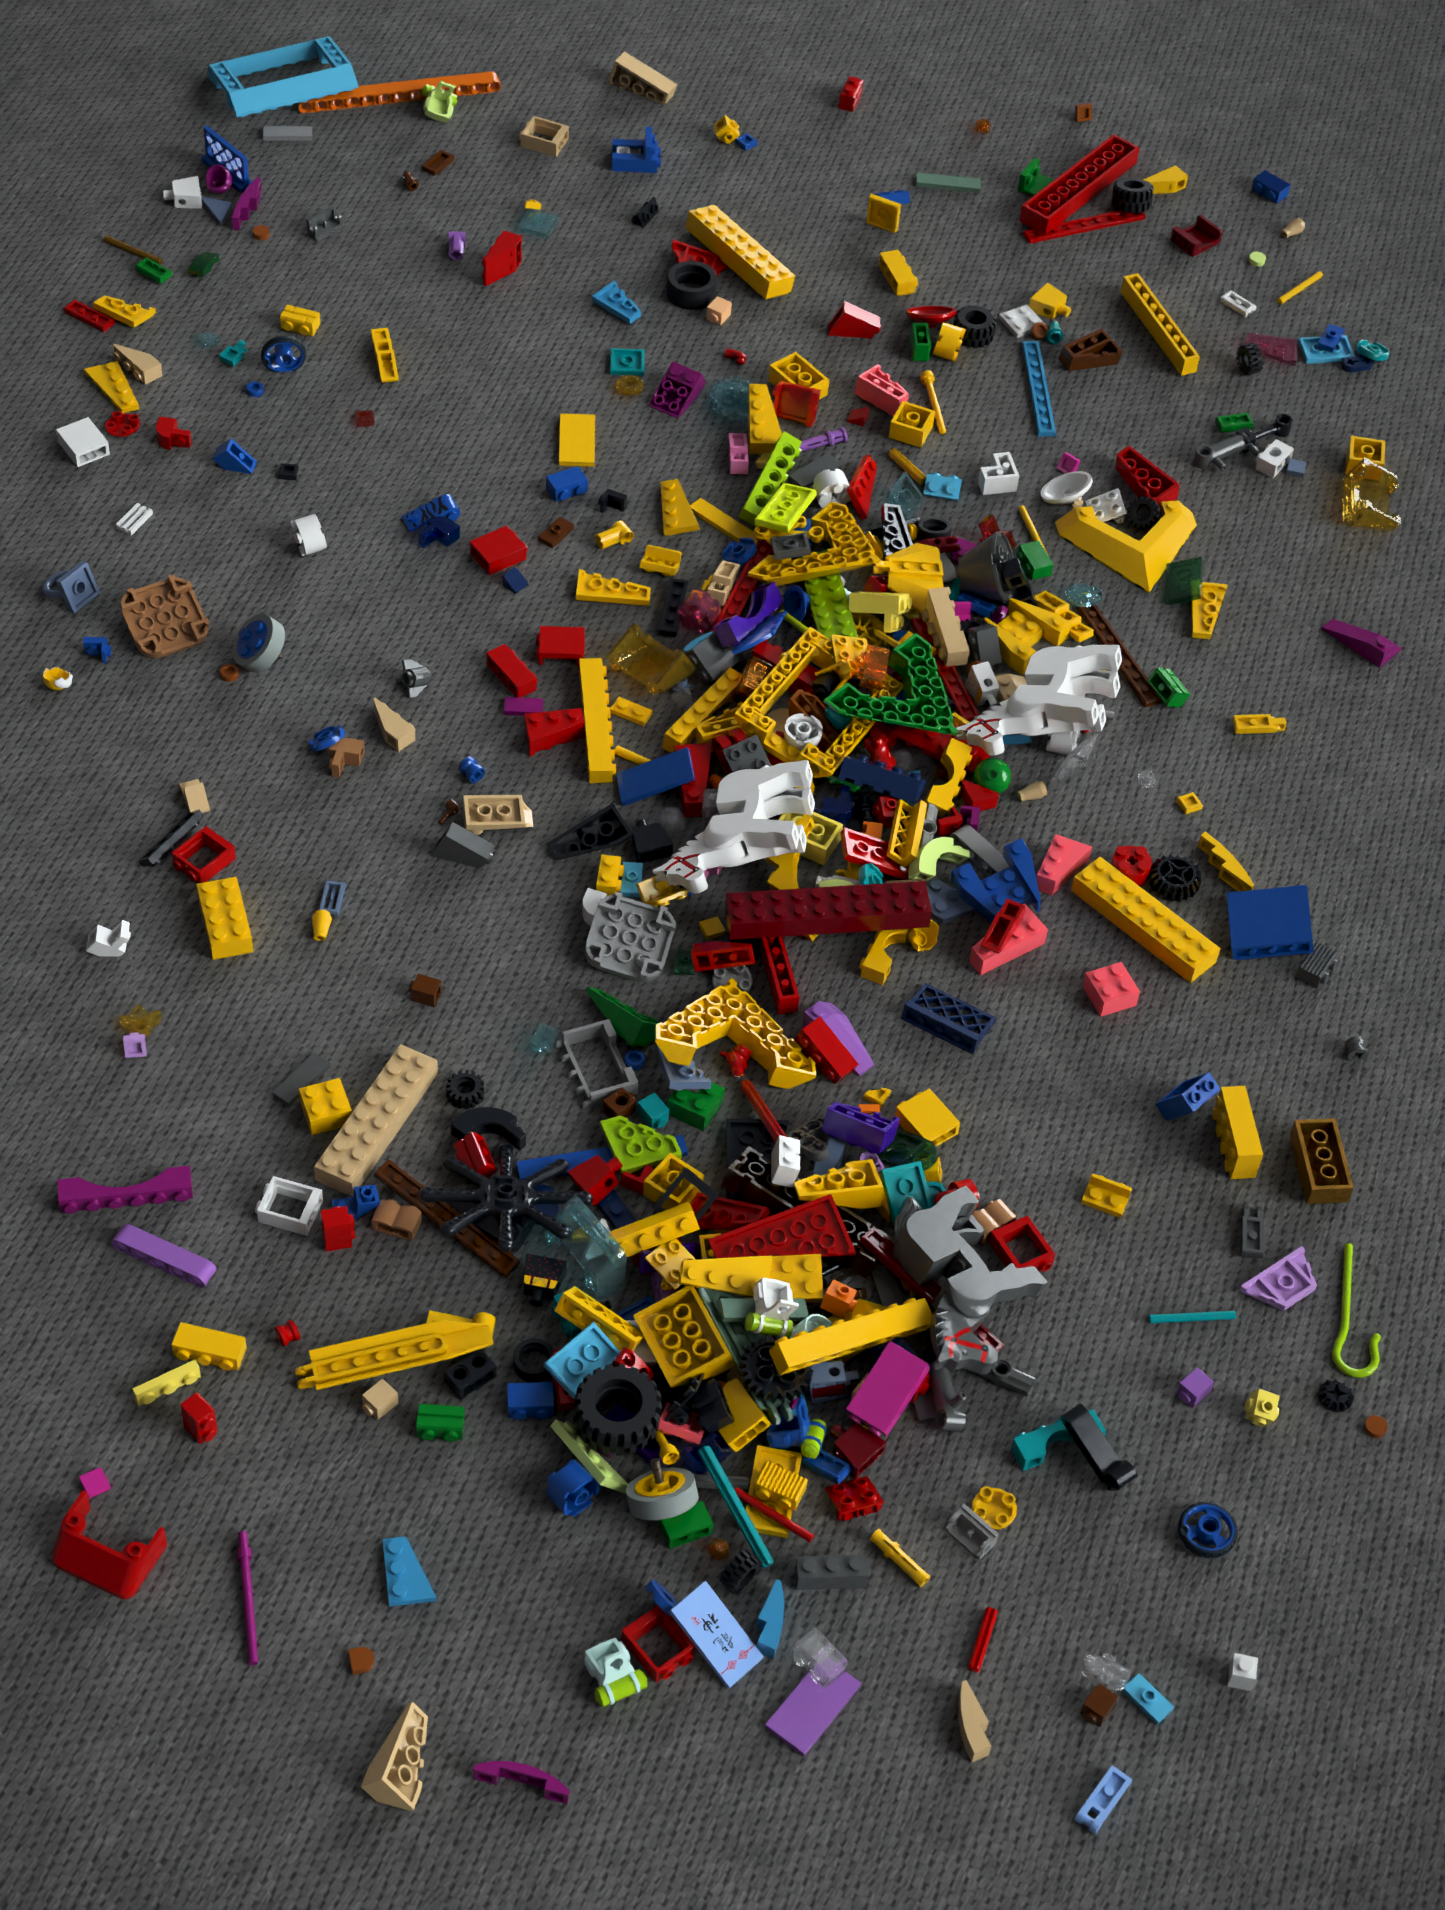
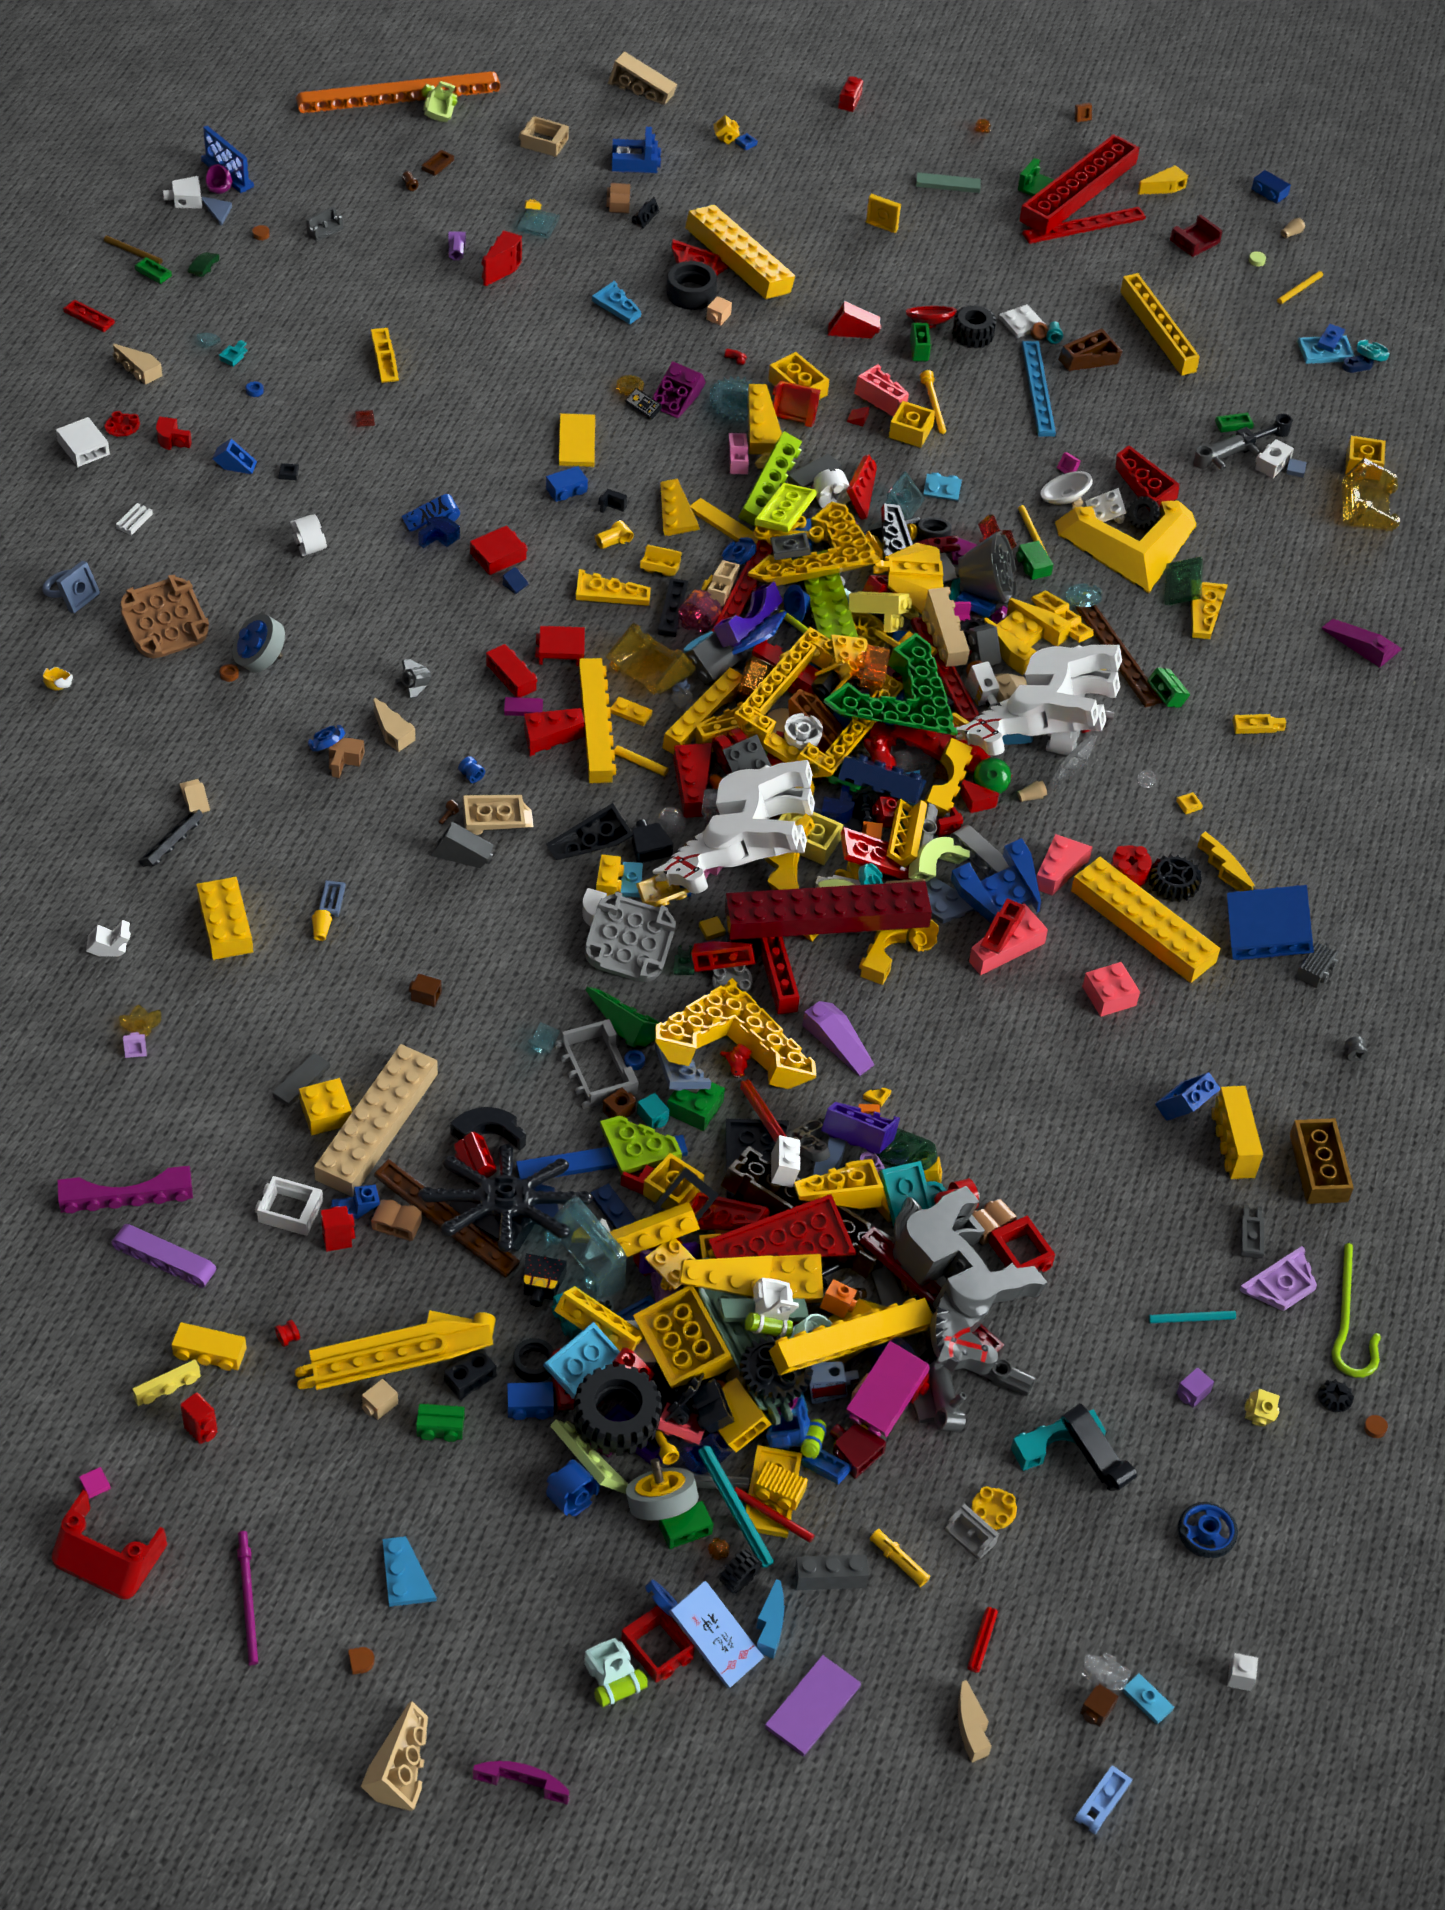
(97, 646): blue bracket -> none
(114, 384): yellow wing -> none
(128, 314): yellow wing -> none
(215, 842): red window -> none
(248, 201): magenta slope -> none
(283, 354): blue wheel -> none
(285, 91): medium azure slope -> none
(287, 133): light grey tile -> none
(300, 320): yellow brick -> none
(465, 1079): black tyre -> none
(556, 532): reddish brown plate -> none
(596, 1177): red torso -> none
(618, 197): none -> medium nougat brick
(627, 361): teal tile -> none
(643, 403): none -> tile
(655, 776): blue tile -> none
(819, 1658): clear brick -> none
(826, 1050): red wedge -> none
(828, 438): medium lavender pin -> none
(836, 719): teal brick -> none
(855, 1496): red hinge -> none
(897, 272): yellow brick -> none
(898, 196): blue slope -> none
(907, 466): yellow axle -> none
(927, 1117): yellow brick -> none
(944, 1026): dark blue fence -> none
(949, 341): yellow brick -> none
(971, 815): magenta bracket -> none
(1000, 476): white brick -> none
(1018, 581): black arch -> none
(1049, 302): yellow torso -> none
(1106, 1195): yellow bracket -> none
(1132, 195): black tyre -> none
(1236, 305): white tile -> none
(1249, 358): black tyre -> none
(1275, 347): clear pink wing -> none

